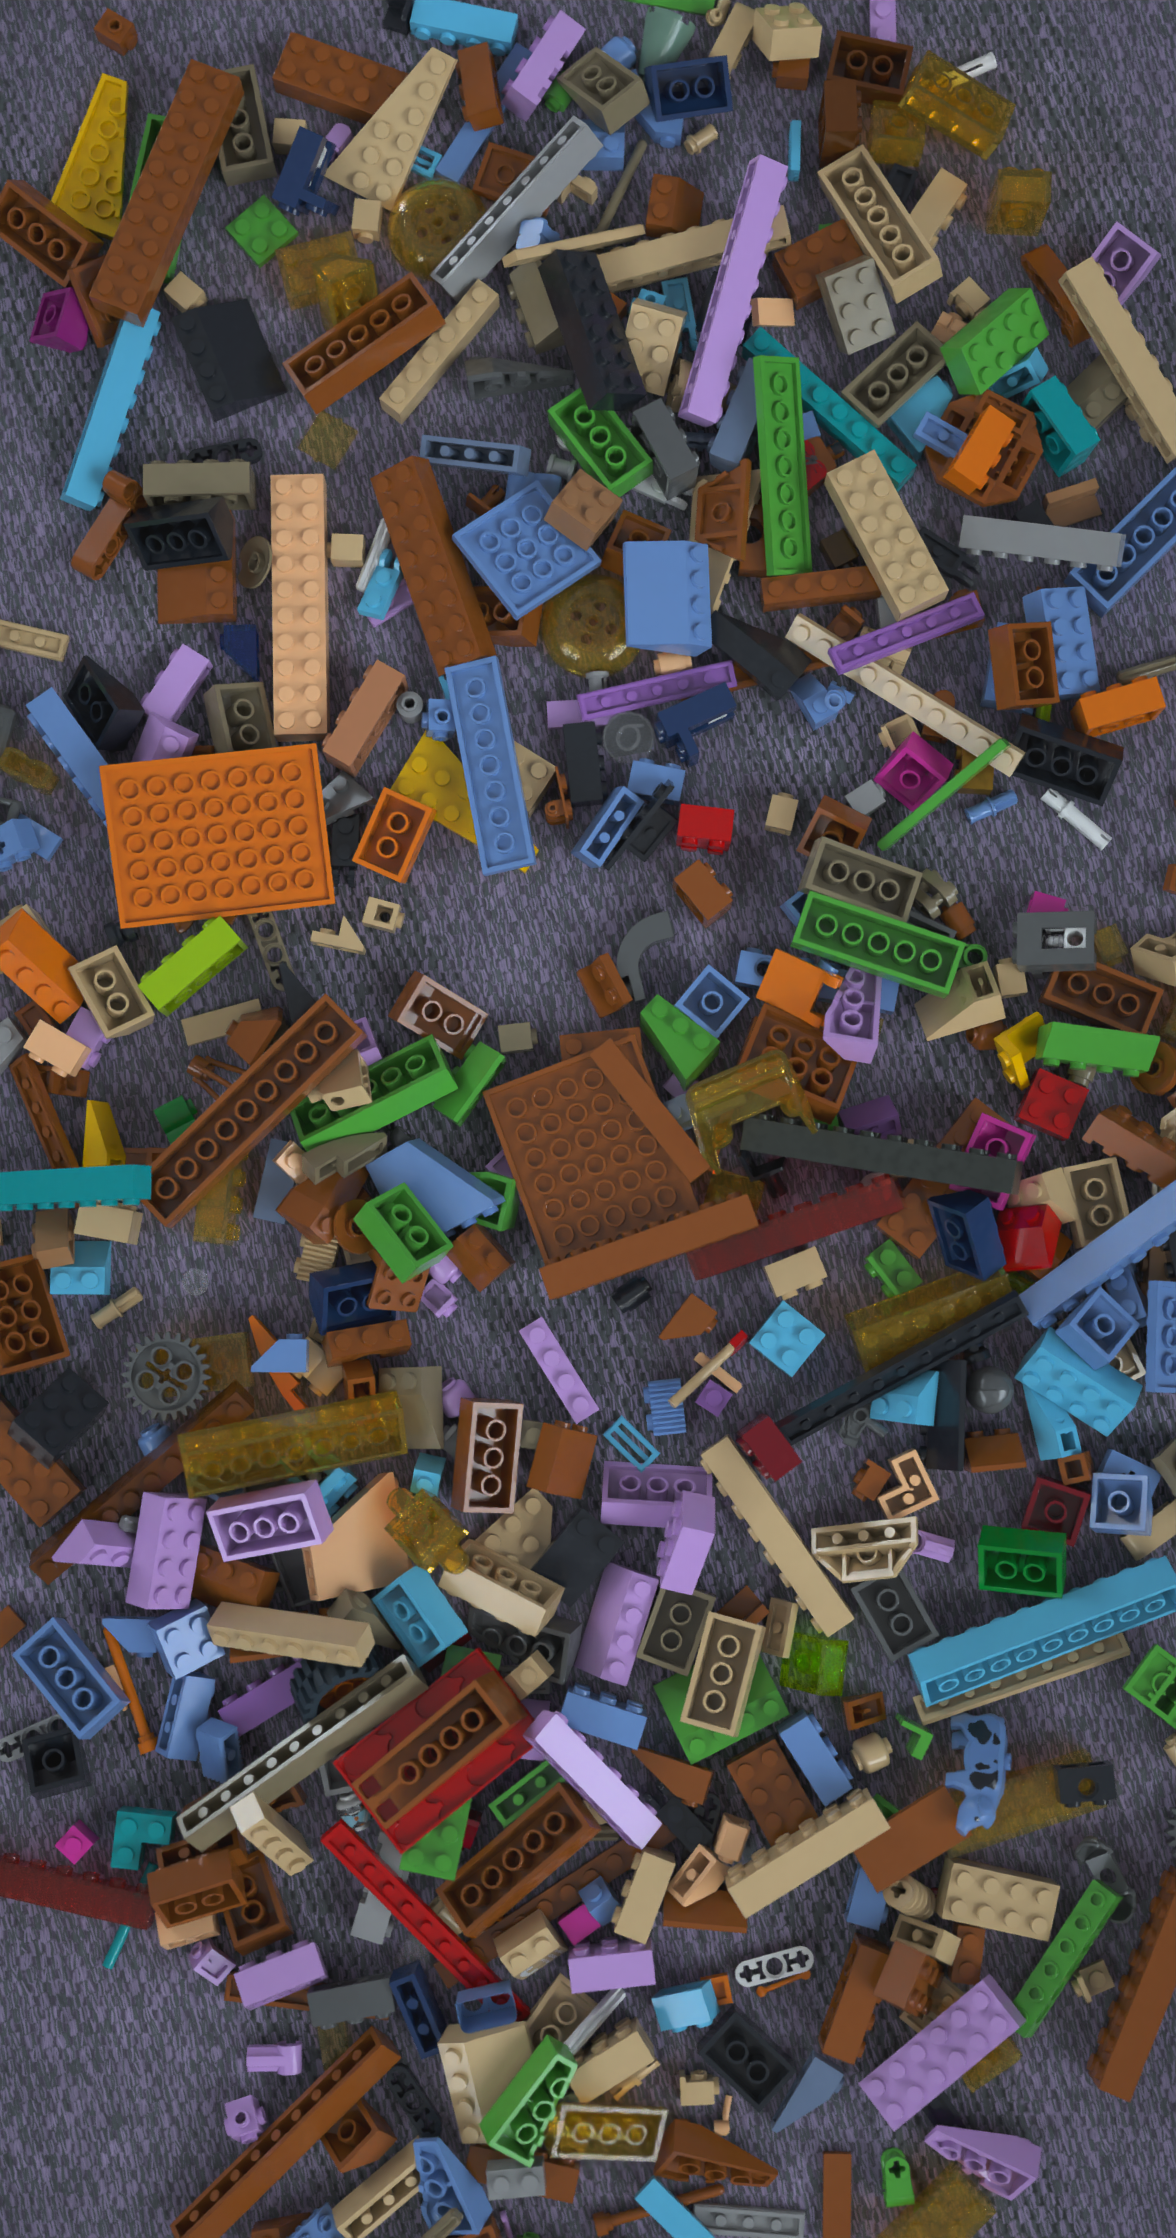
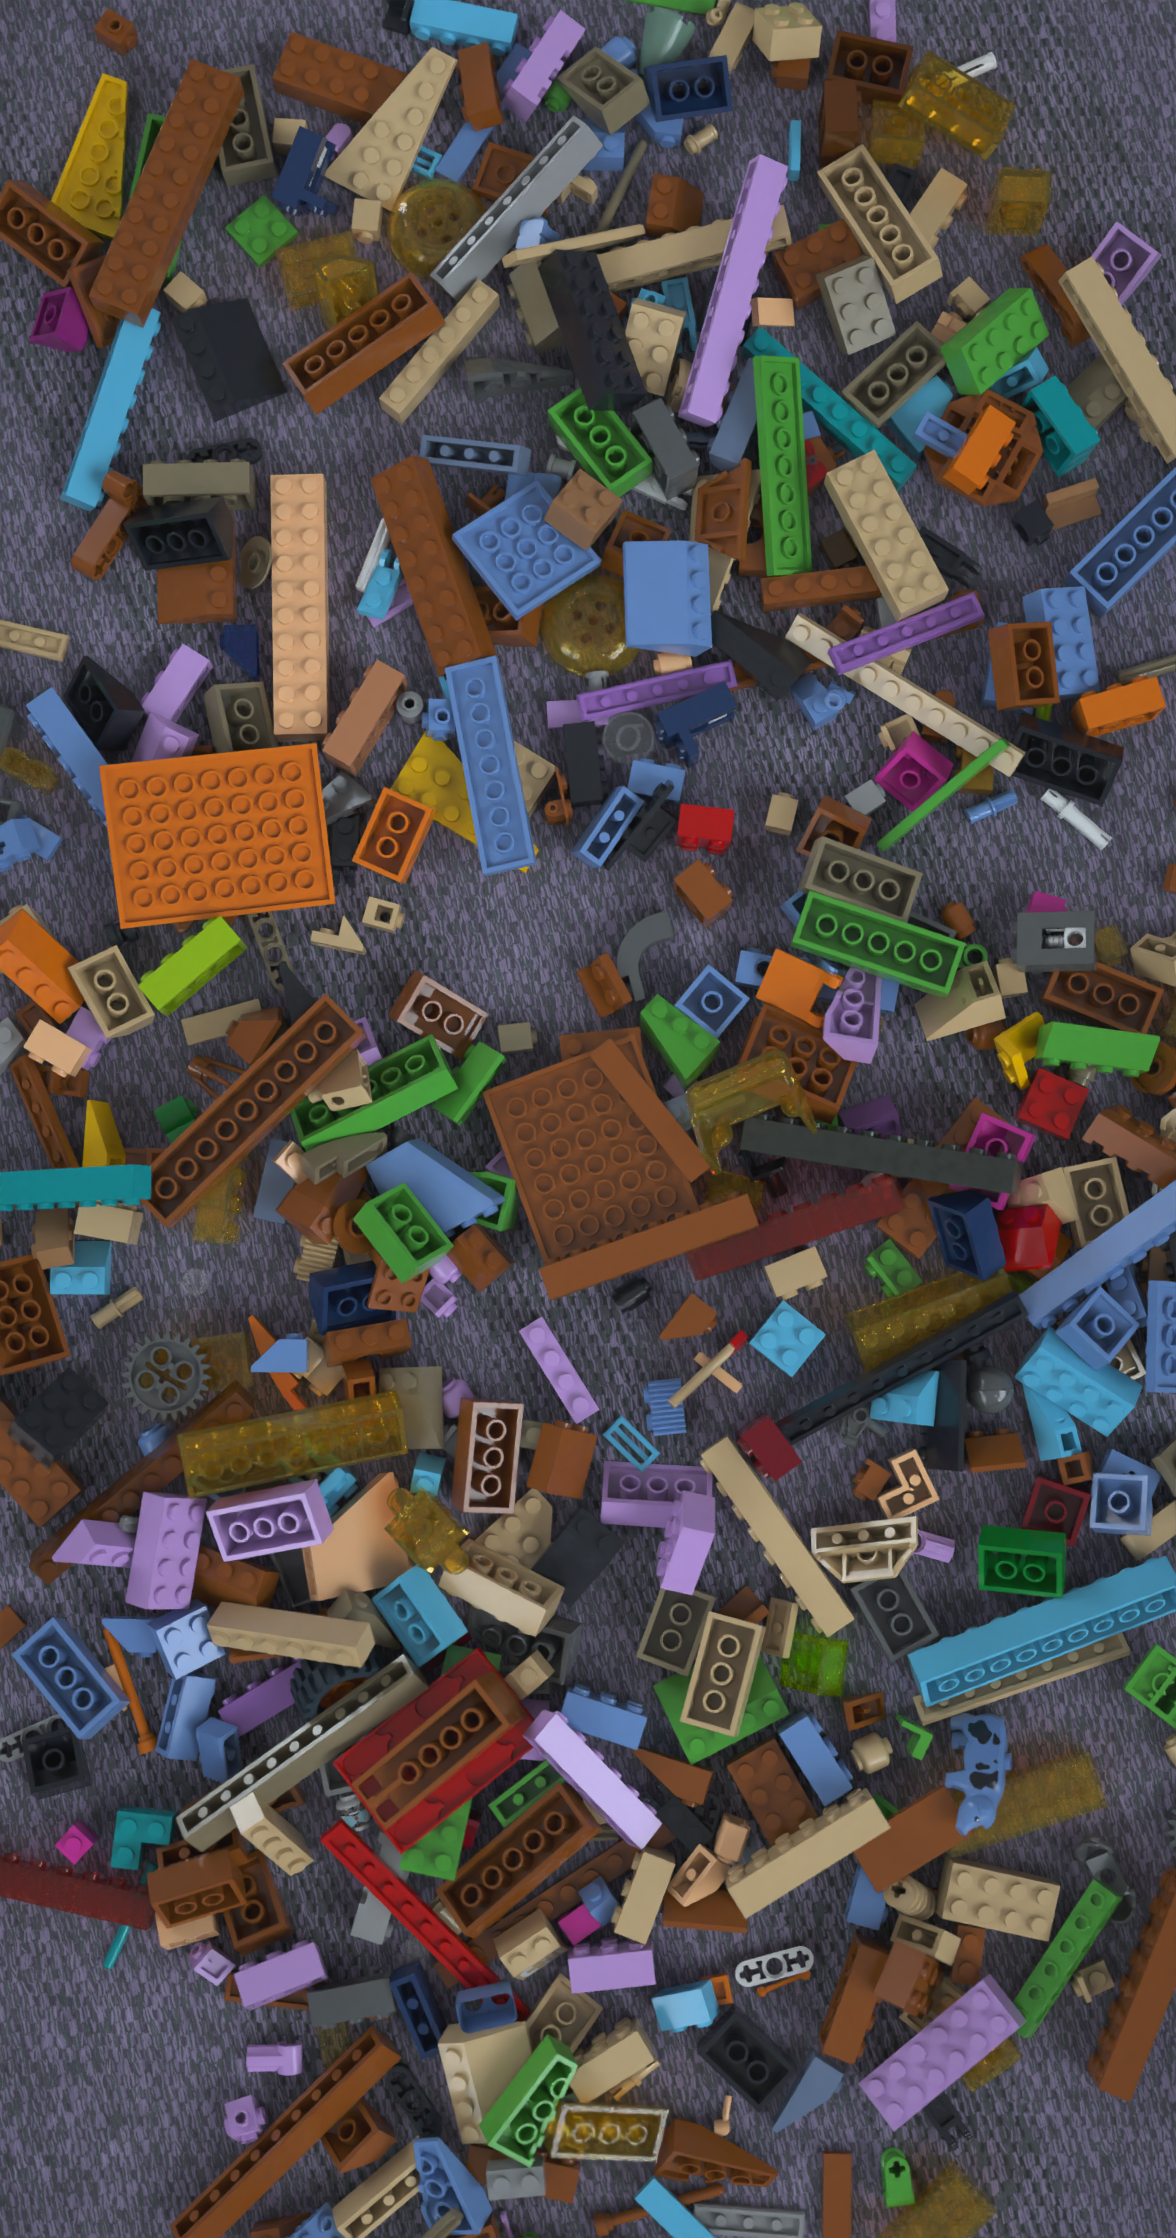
(328, 440): clear yellow piece -> none
(346, 550): tan brick -> none
(594, 2019): white axle -> none
(616, 1623): lavender slope -> none
(698, 2088): tan brick -> none
(713, 1397): medium lavender brick -> none
(941, 891): dark tan brick -> none
(1000, 2160): lavender wedge -> none
(1043, 541): light grey brick -> none
(1069, 1776): black brick -> none

